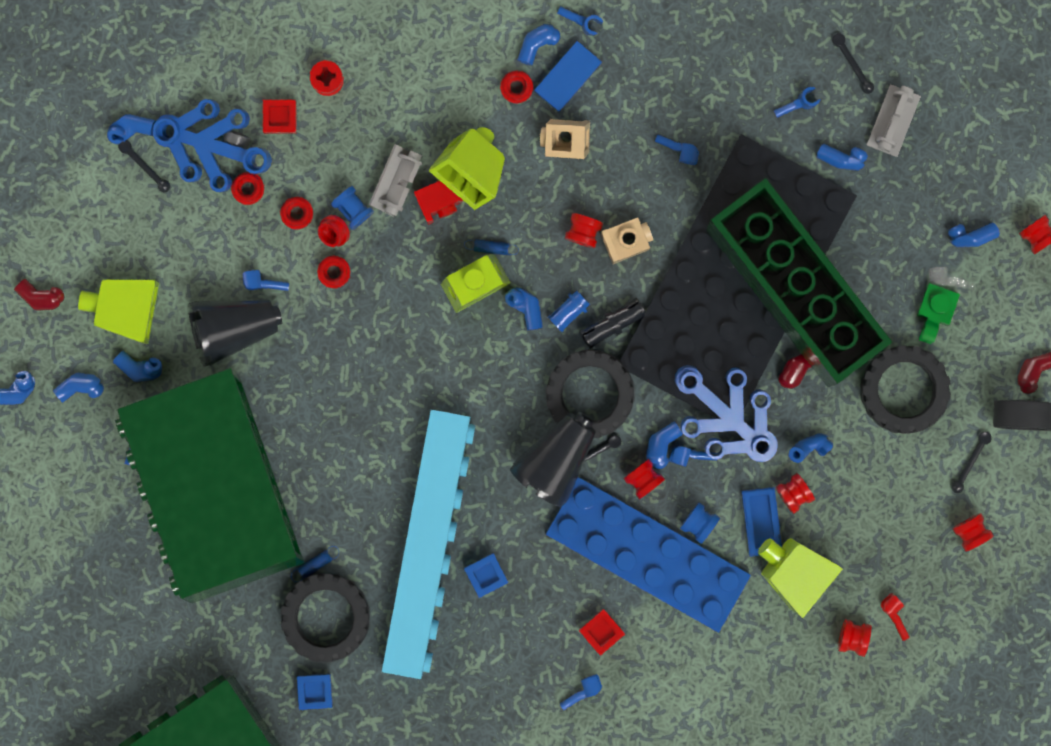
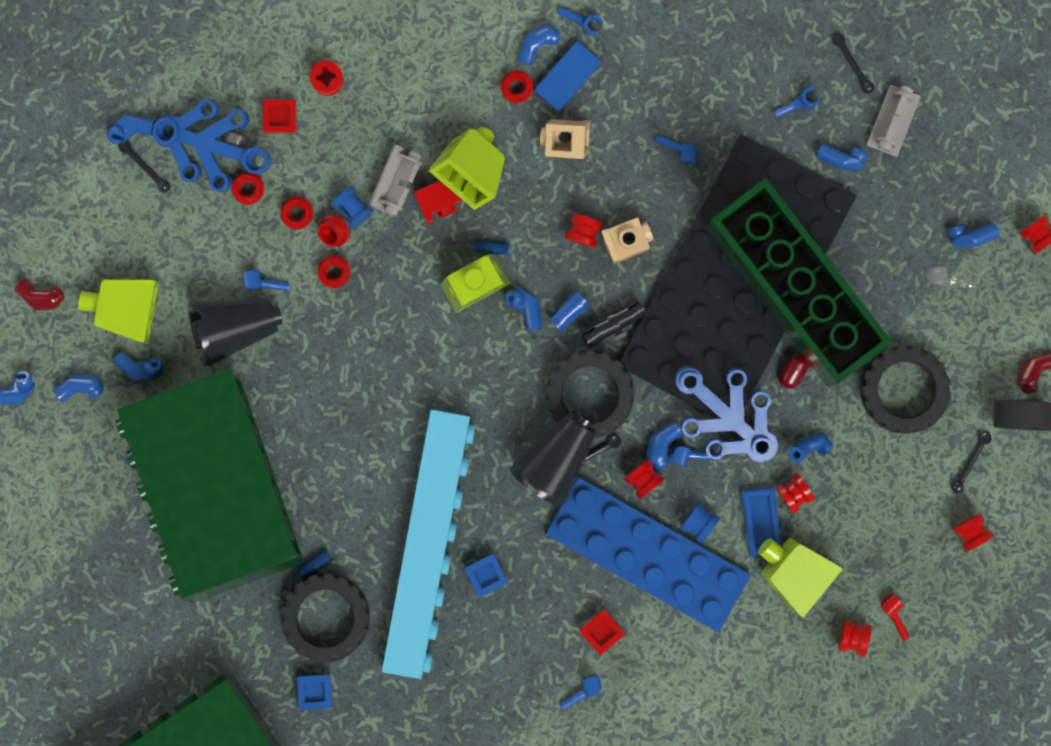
(937, 308): green plate -> none

